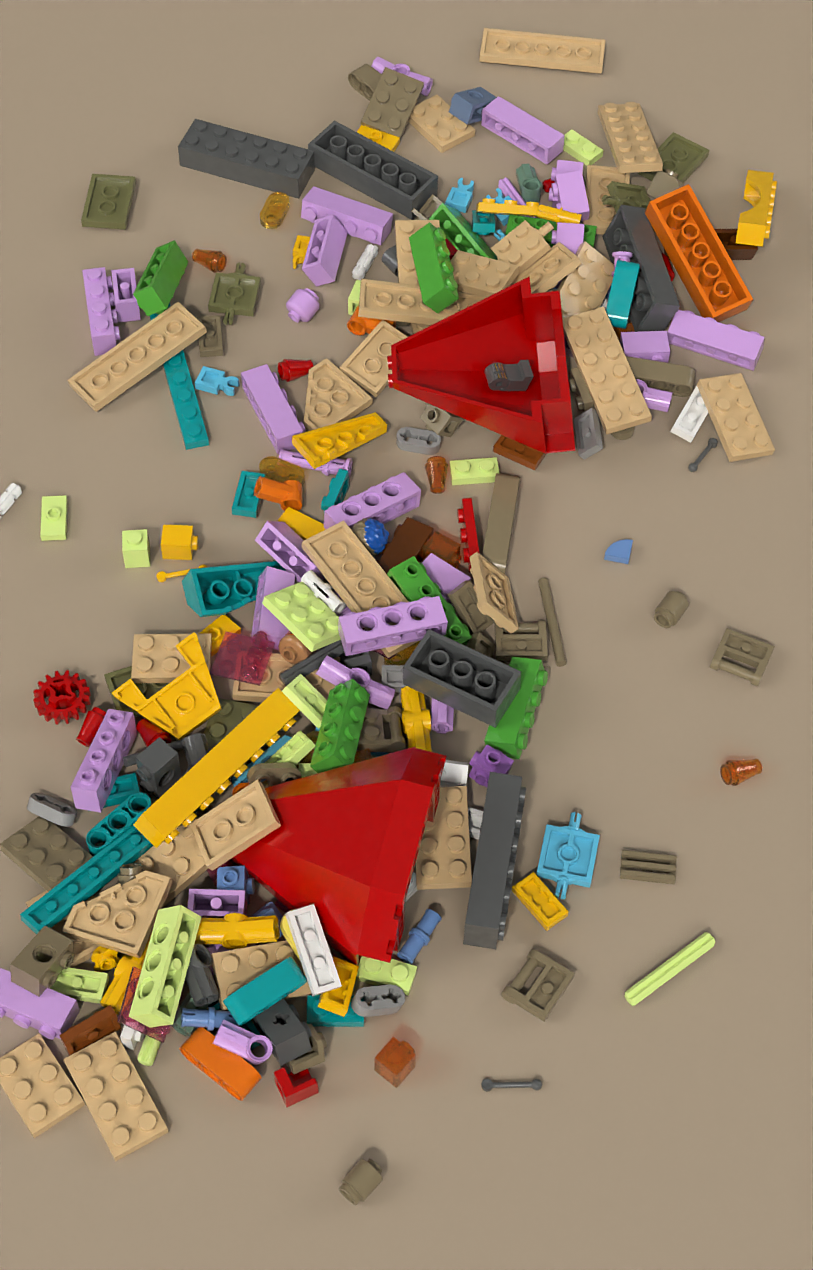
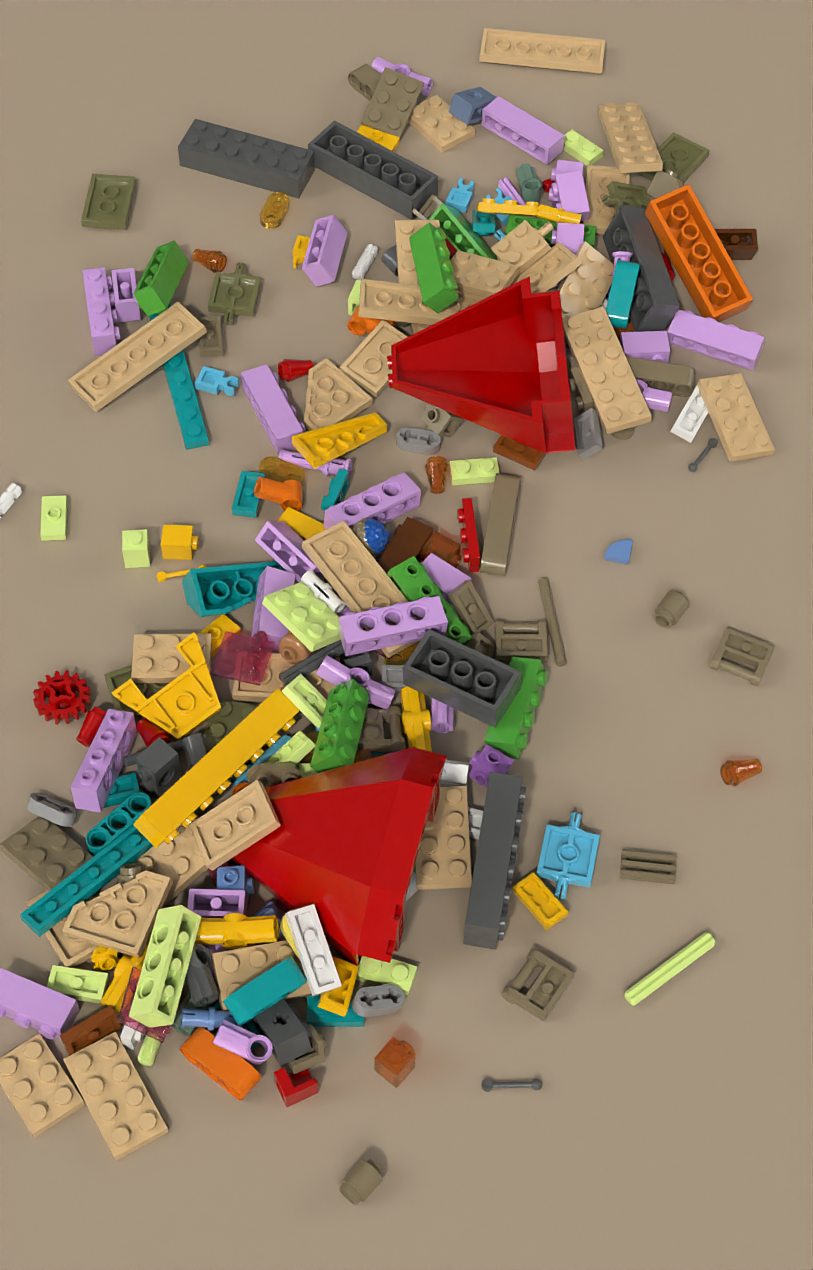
(42, 961): dark tan brick -> none
(302, 305): lavender head -> none
(356, 217): lavender brick -> none
(419, 936): medium blue pin -> none
(493, 593): tan plate -> none
(509, 376): dark grey leg -> none
(756, 222): yellow arch -> none

